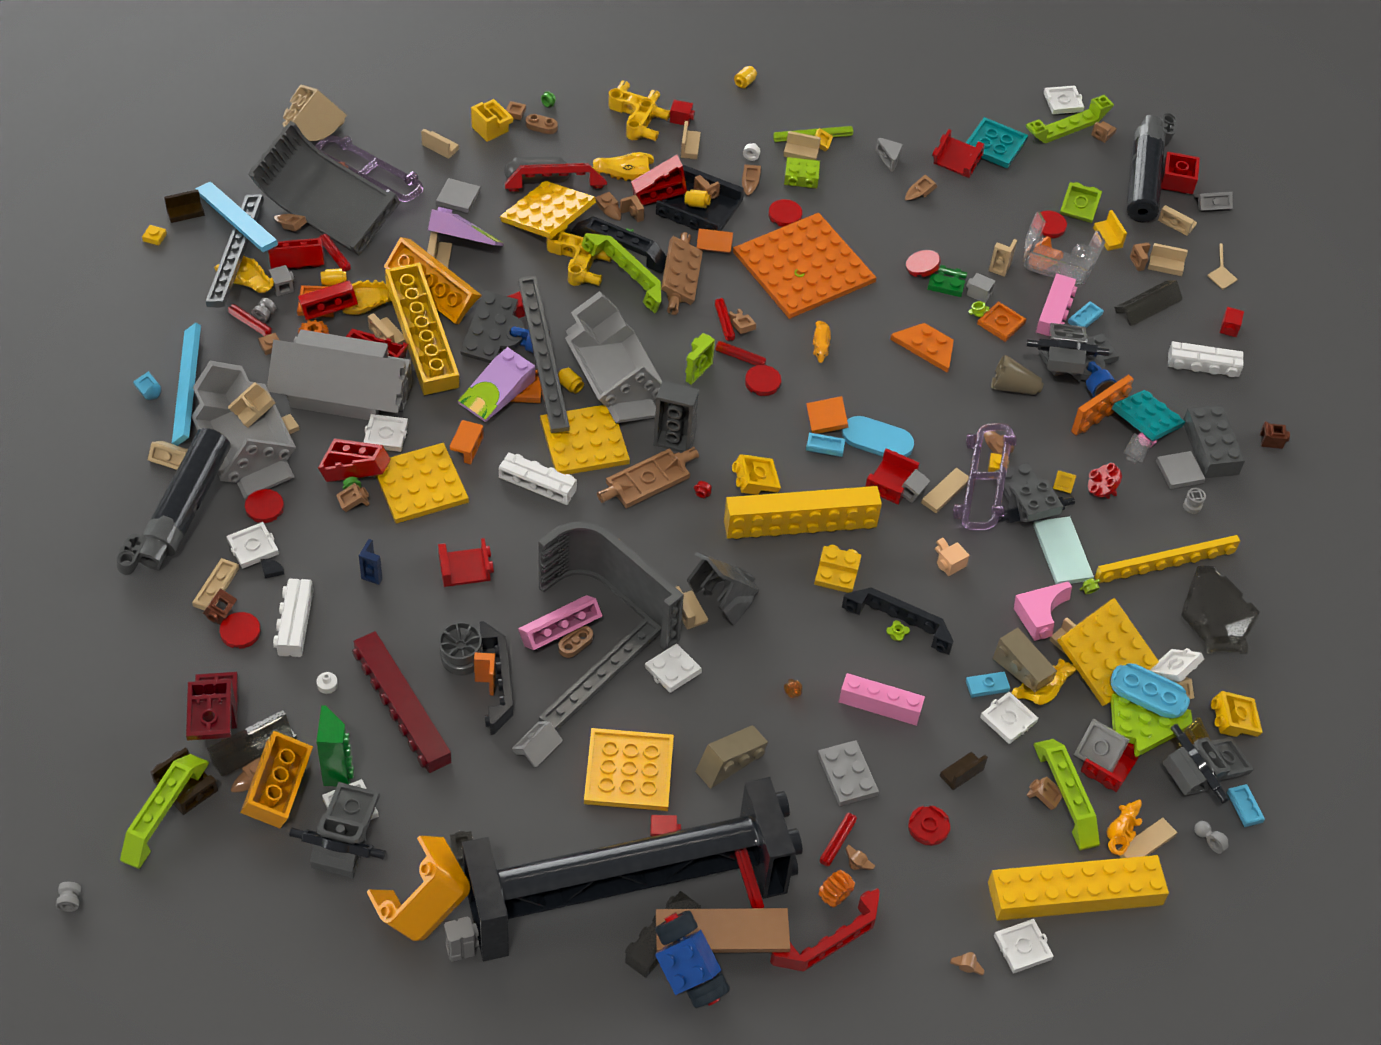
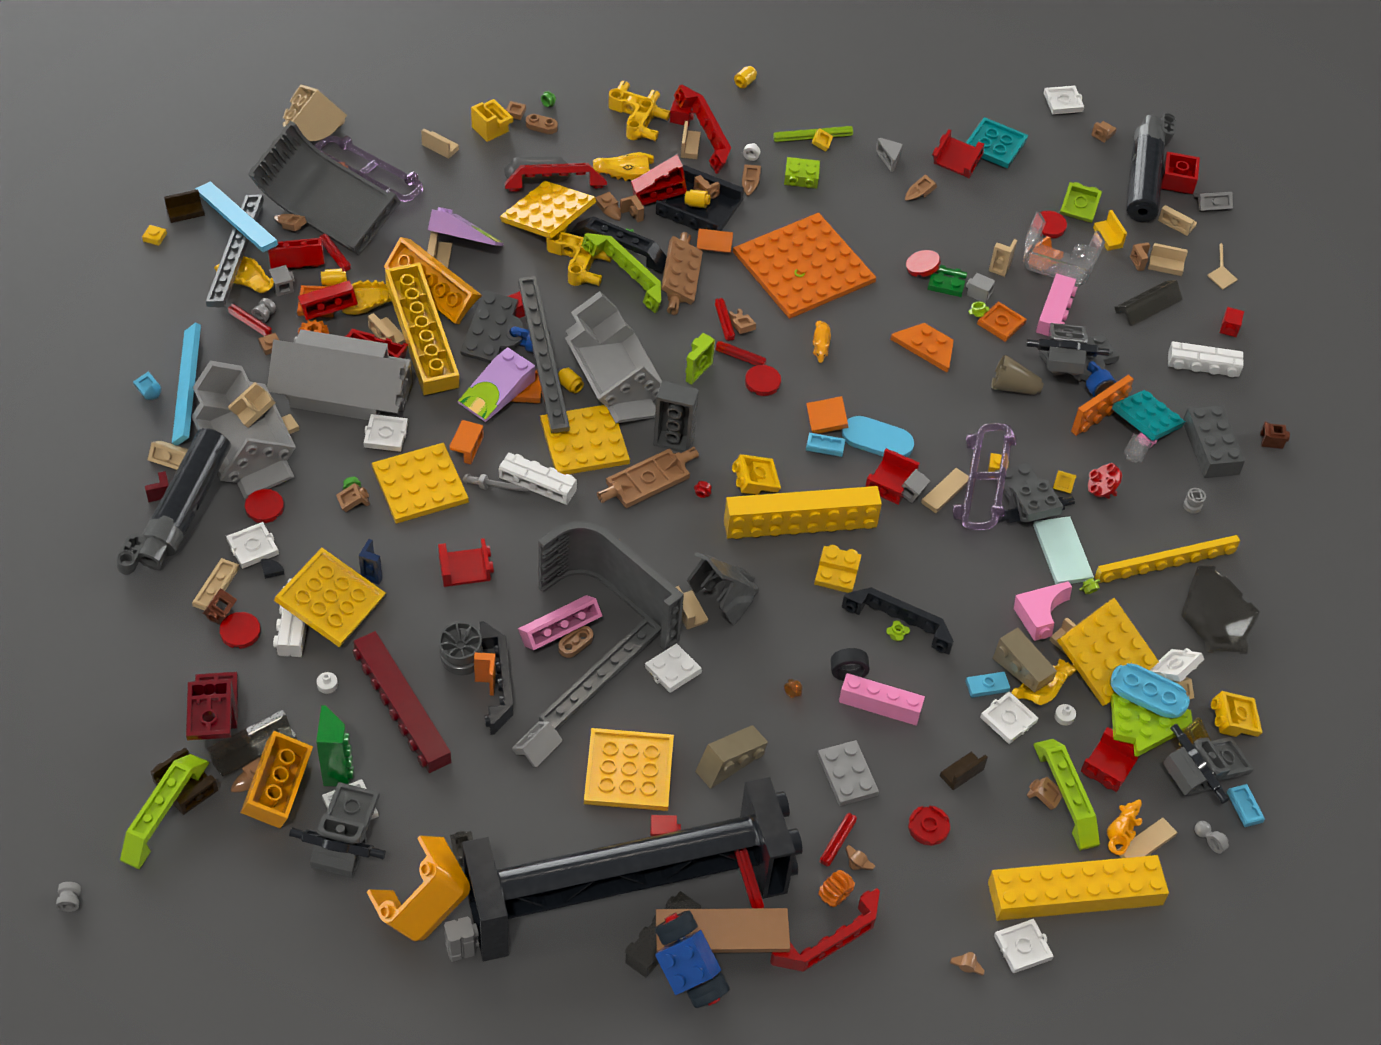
(157, 490): none -> dark red panel
(330, 597): none -> yellow plate
(353, 460): red wedge -> none
(458, 195): light grey tile -> none
(483, 482): none -> light grey sword
(689, 98): none -> red slope
(785, 212): red tile -> none
(802, 146): tan panel -> none
(849, 656): none -> black tyre
(952, 557): light nougat brick -> none
(995, 442): medium nougat plate -> none
(1065, 714): none -> white tile
(1086, 315): medium azure plate -> none
(1097, 110): lime slope -> none
(1102, 745): light grey tile -> none
(1180, 469): light grey tile -> none

